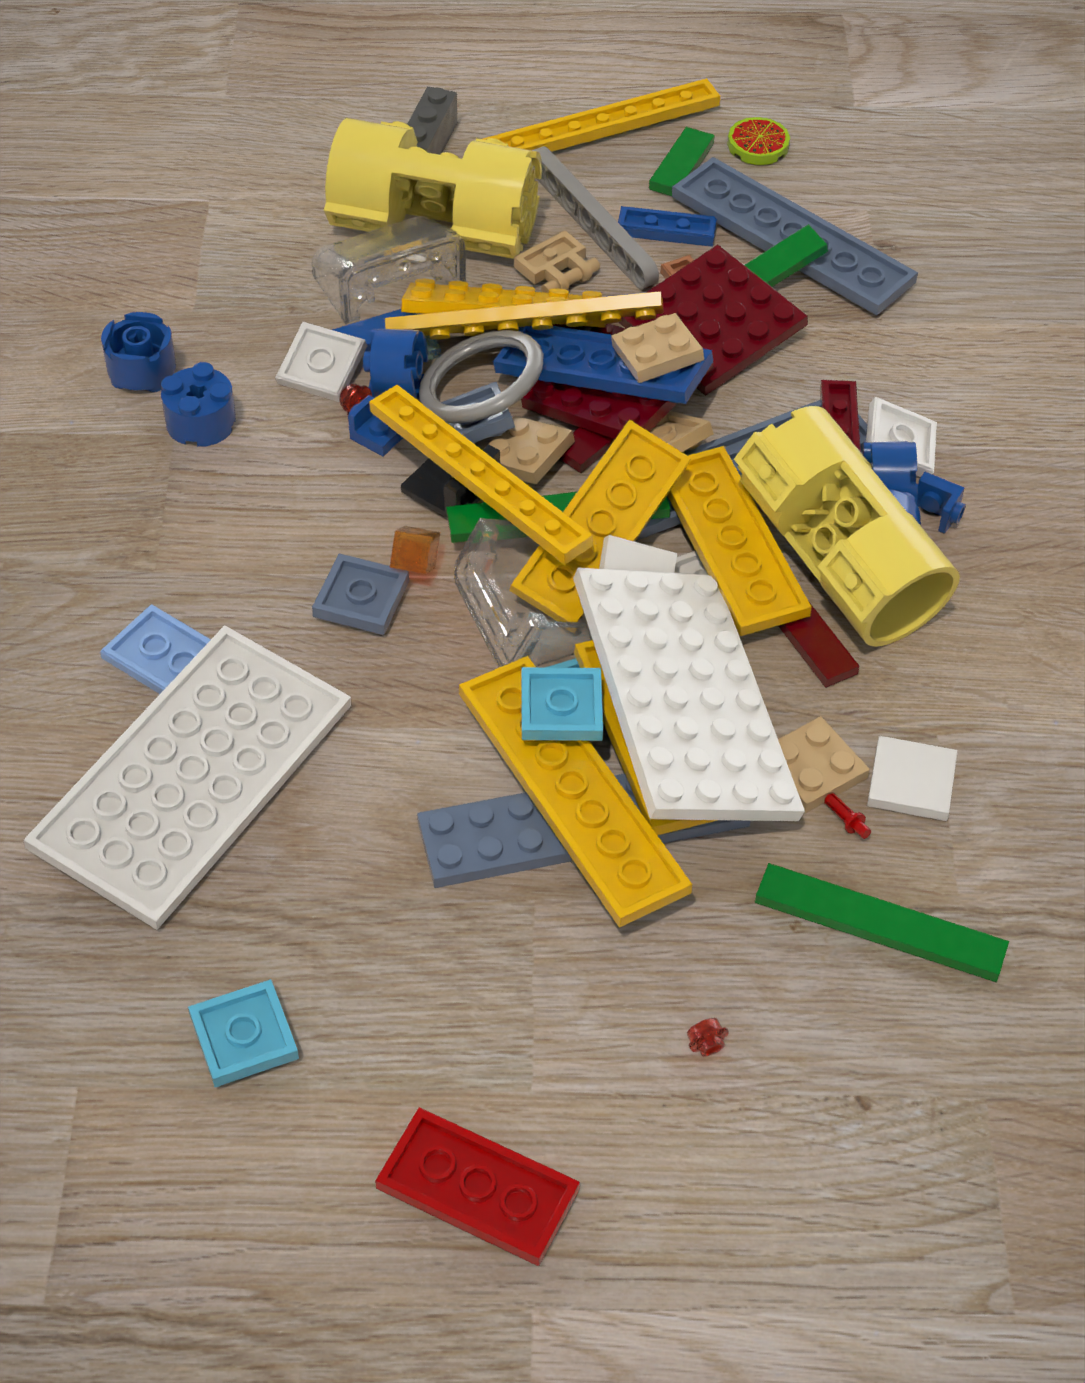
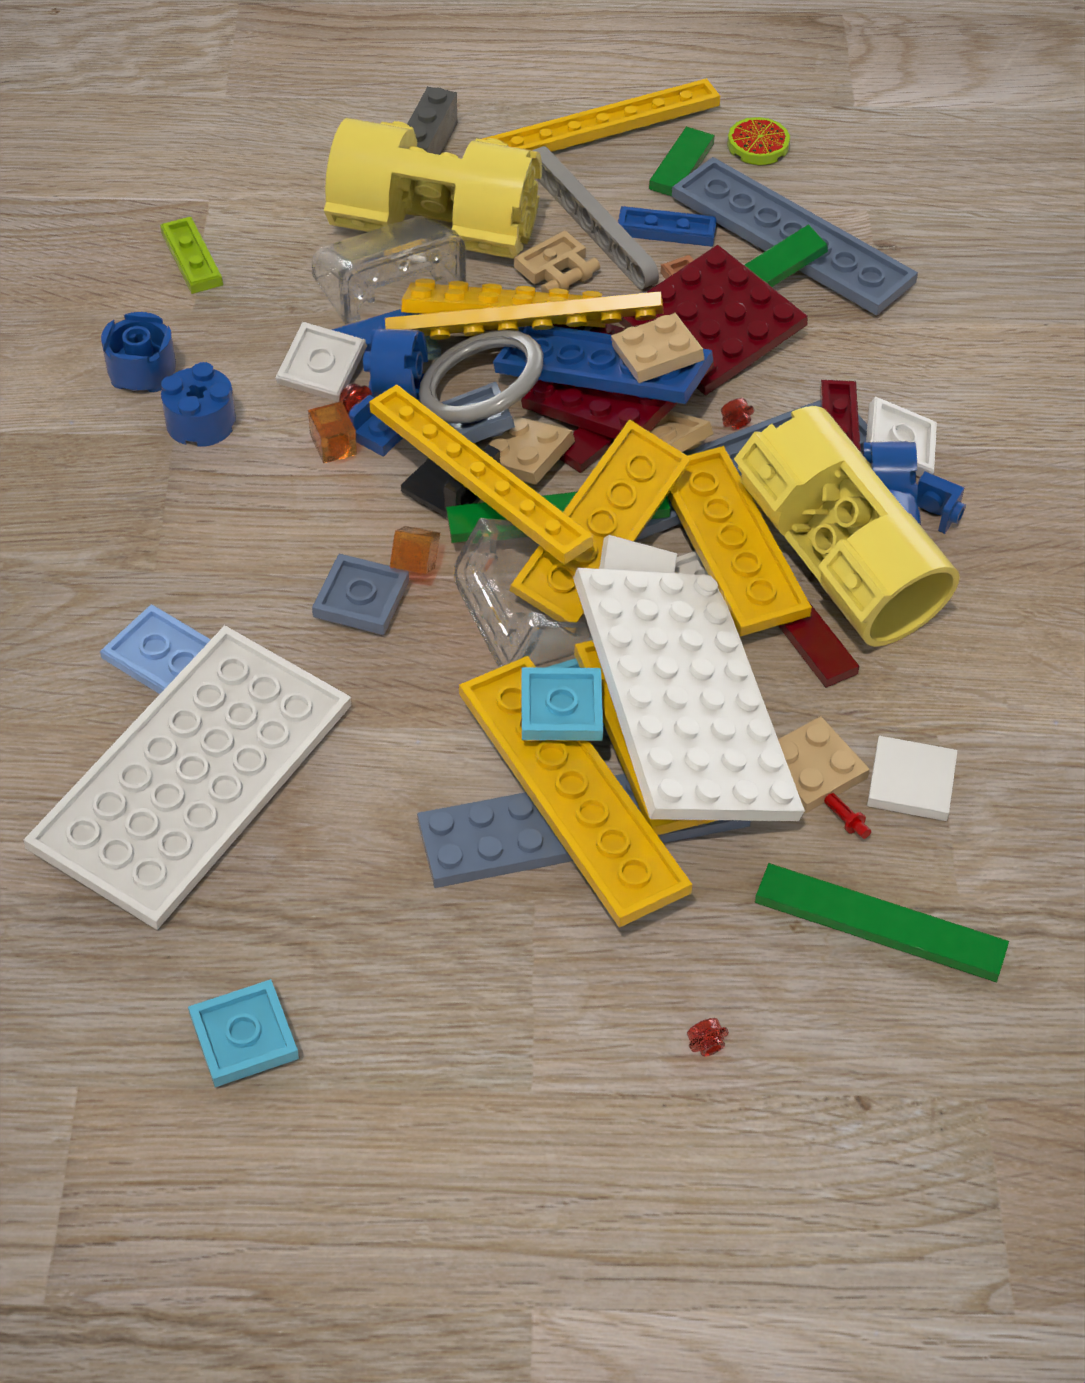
(191, 255): none -> lime tile
(332, 432): none -> clear orange brick
(478, 1186): red plate -> none
(737, 413): none -> clear red plate

